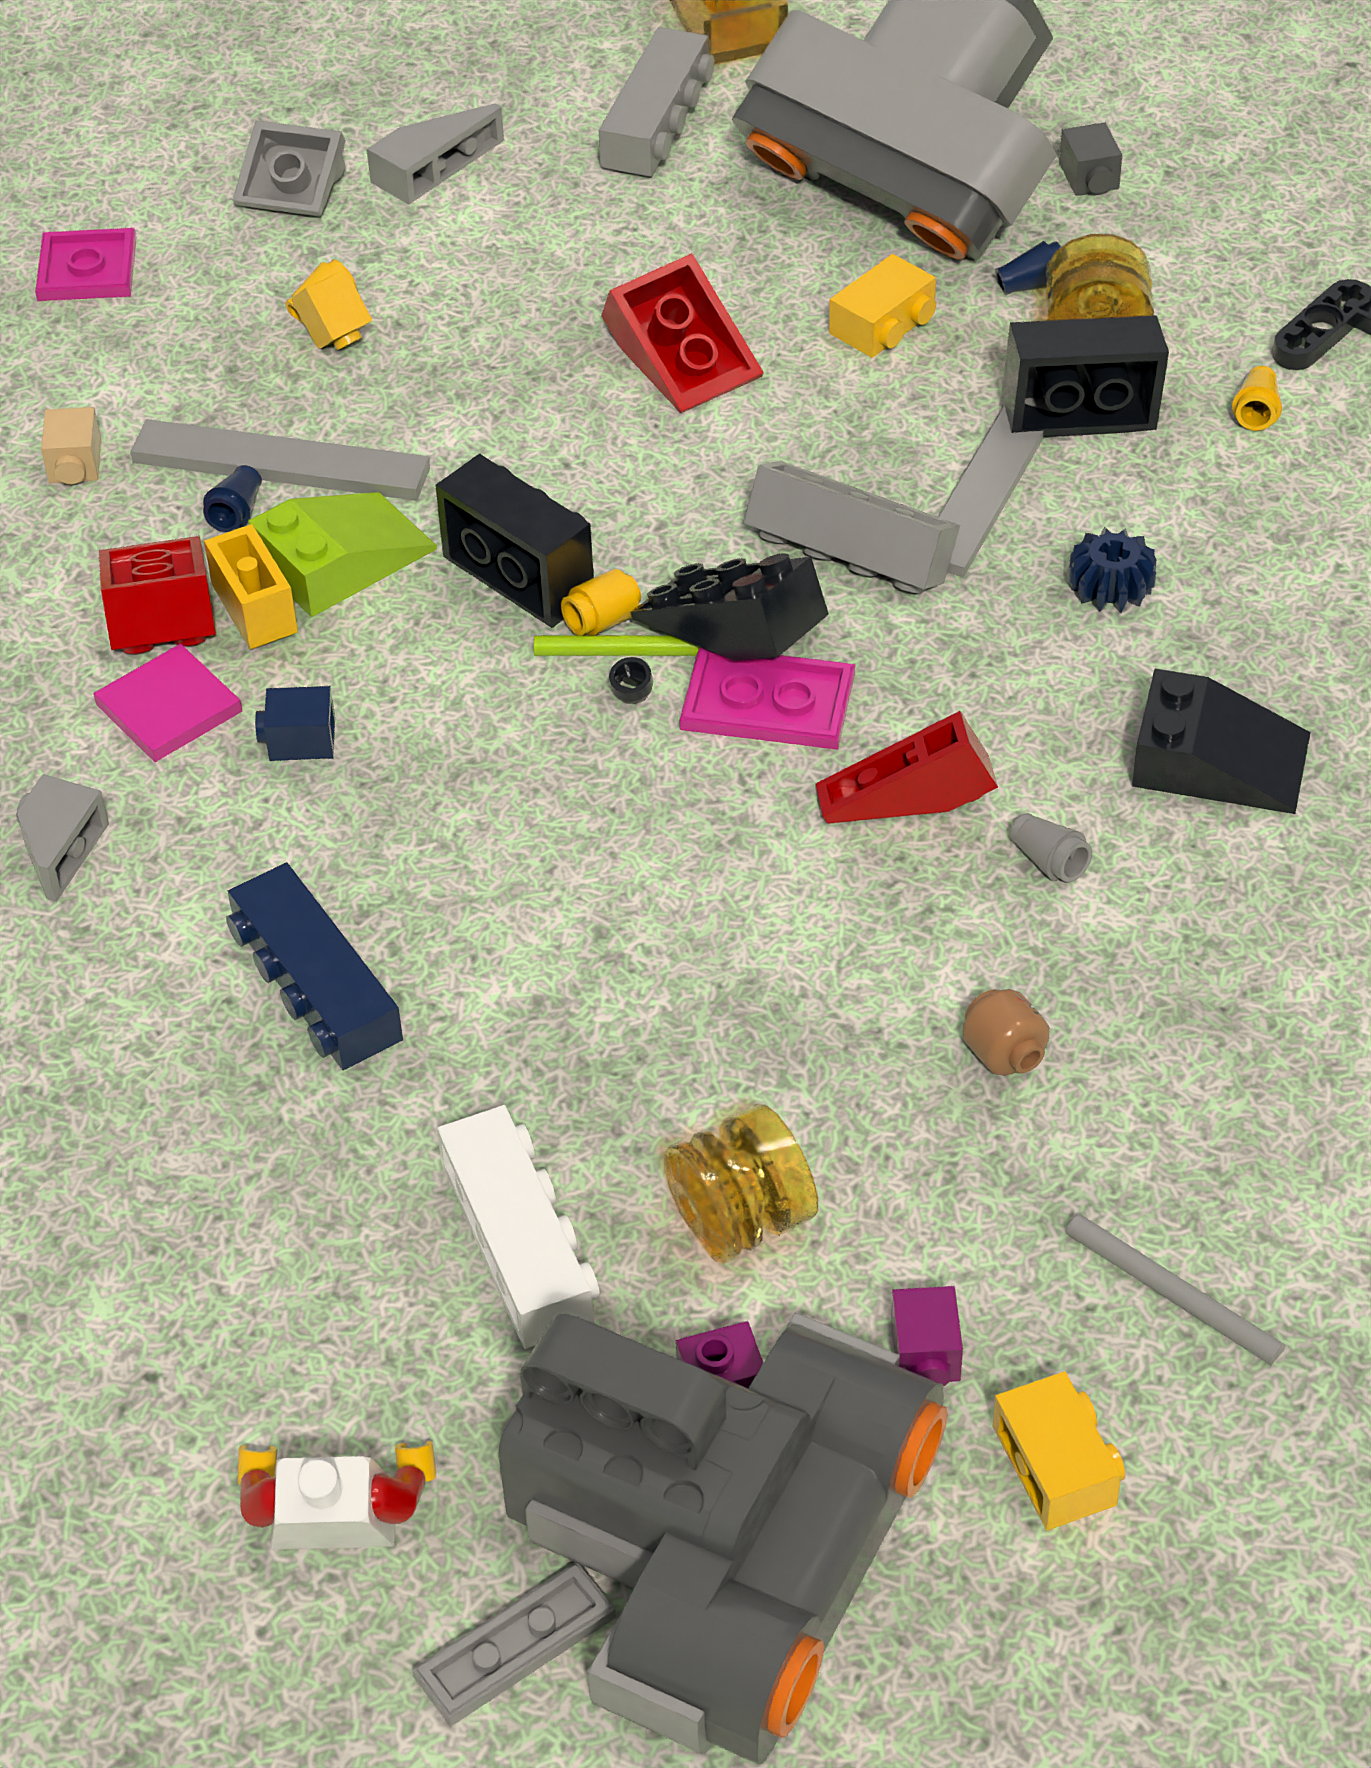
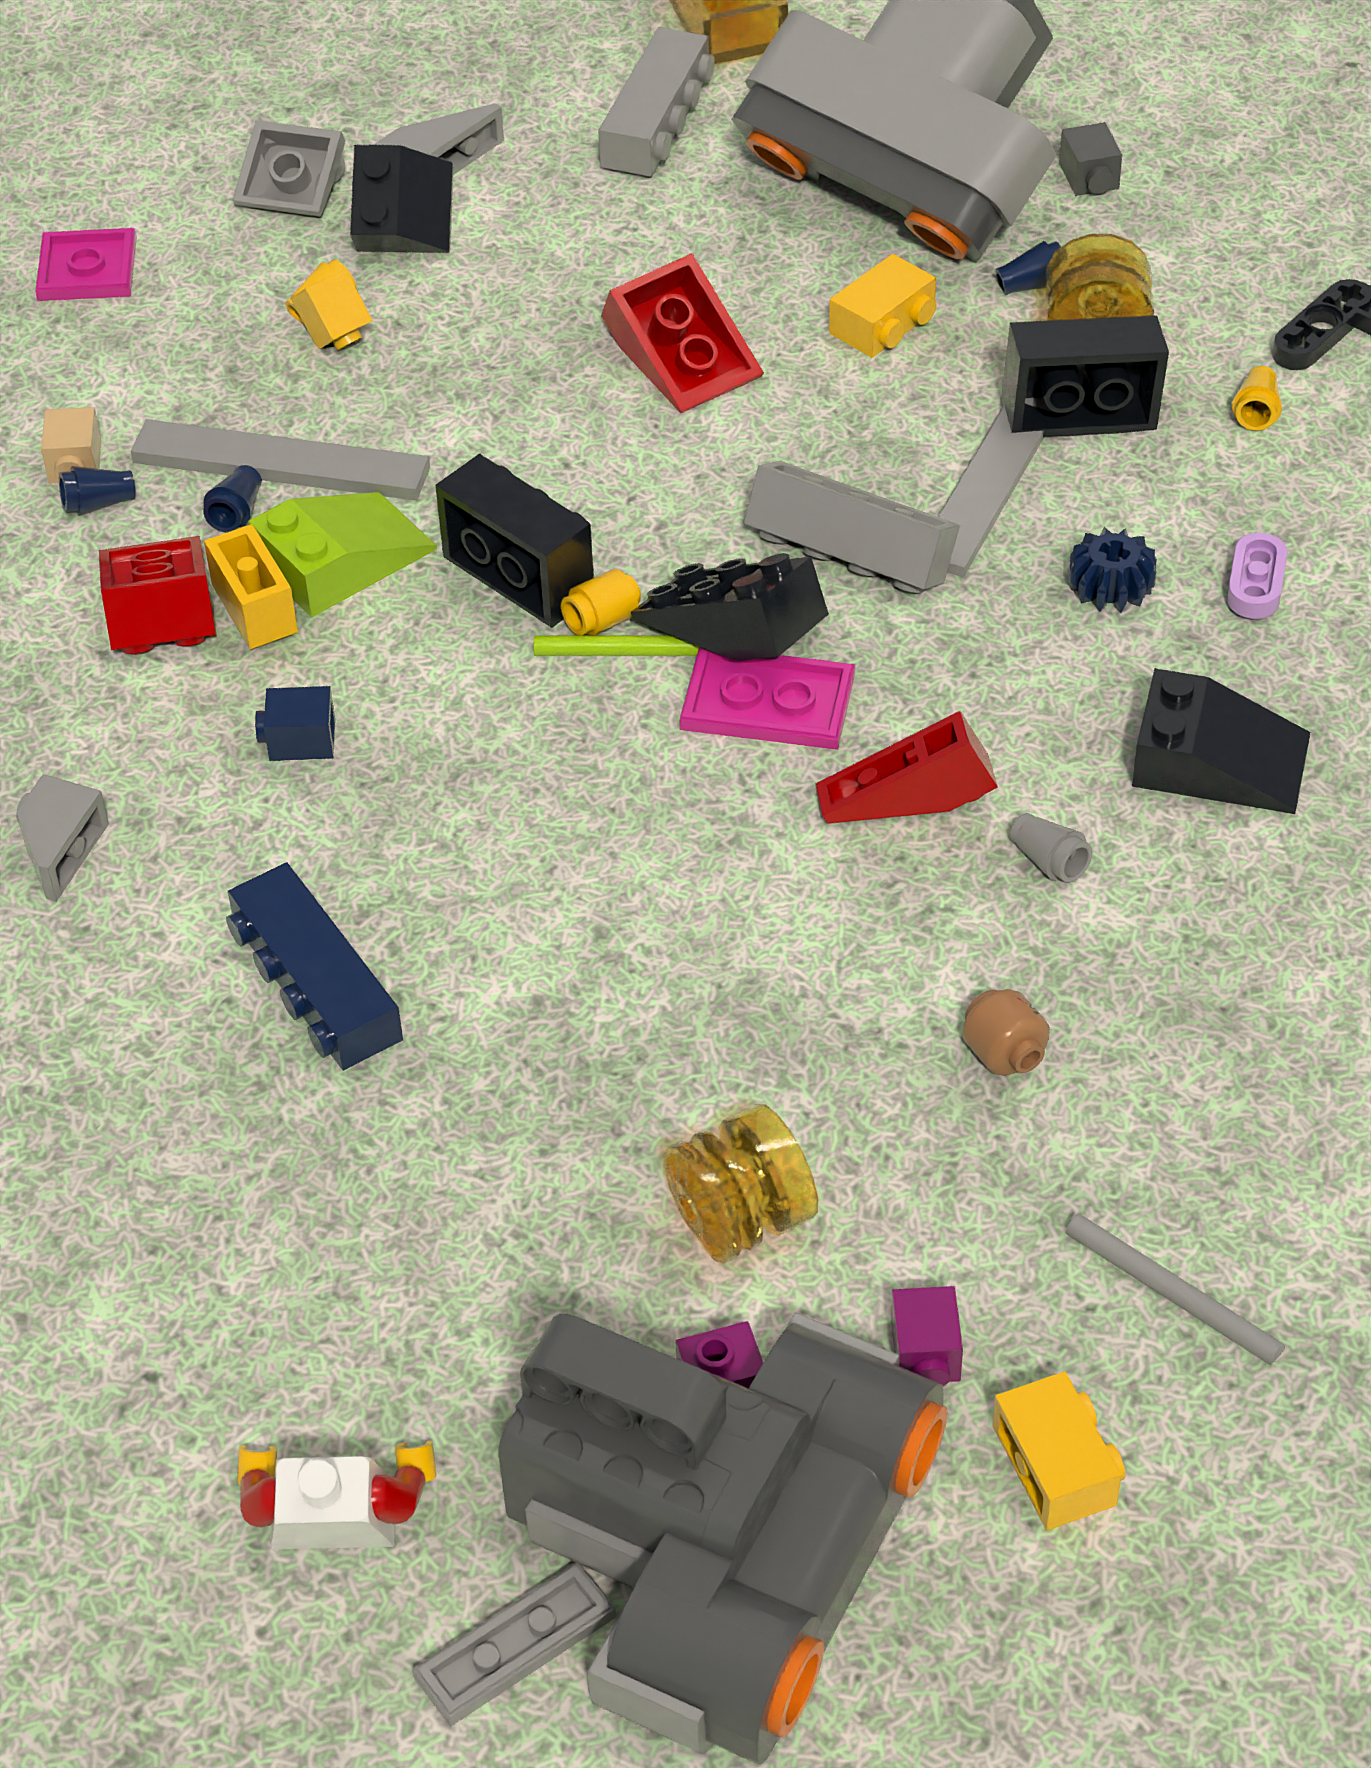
(92, 488): none -> dark blue cone
(167, 702): dark pink tile -> none
(400, 200): none -> black slope
(515, 1222): white brick -> none
(634, 673): black hinge -> none
(1257, 575): none -> lavender plate

